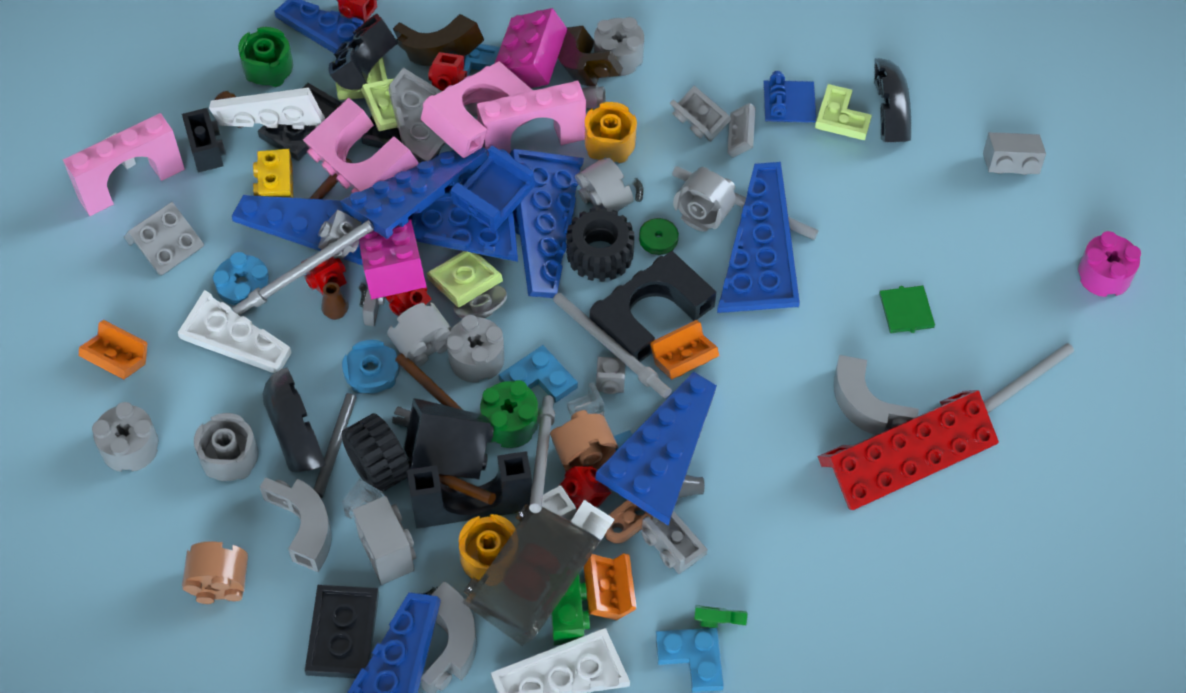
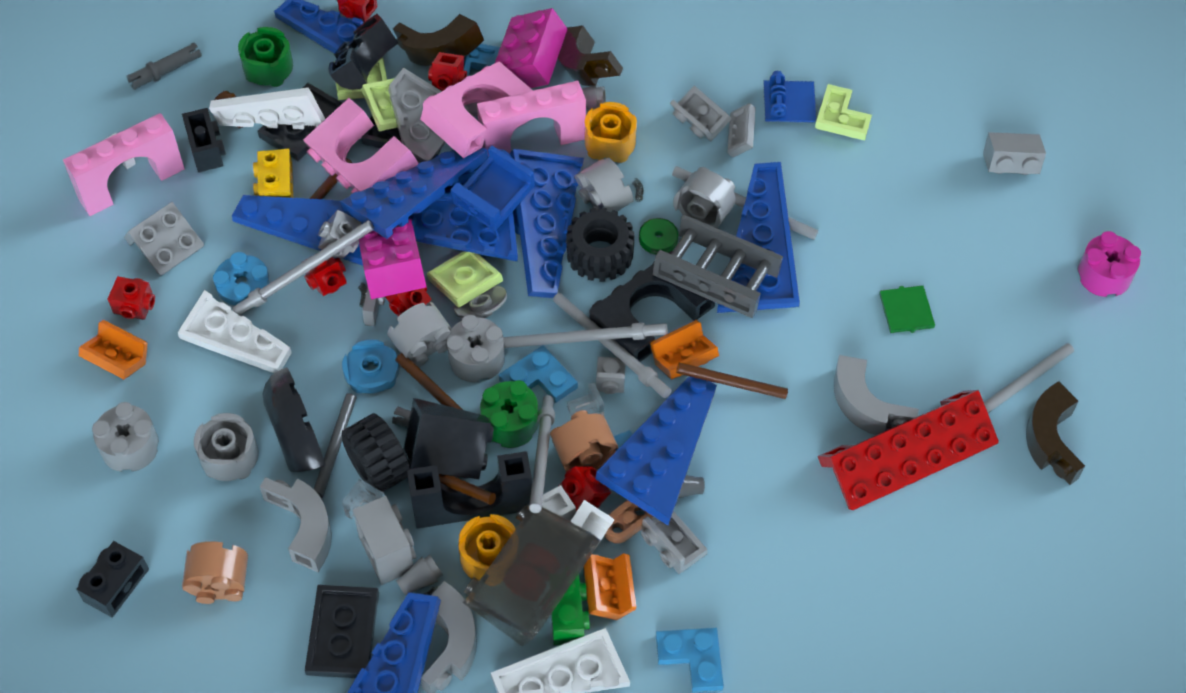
(112, 578): none -> black brick
(131, 298): none -> red brick
(163, 66): none -> dark grey pin
(333, 303): reddish brown cone -> none
(420, 575): none -> light grey cone
(623, 39): light grey brick -> none
(637, 331): none -> light grey bar
(711, 285): none -> dark grey fence
(712, 616): green plate -> none
(731, 380): none -> reddish brown bar
(896, 109): black brick -> none
(1043, 437): none -> dark brown arch

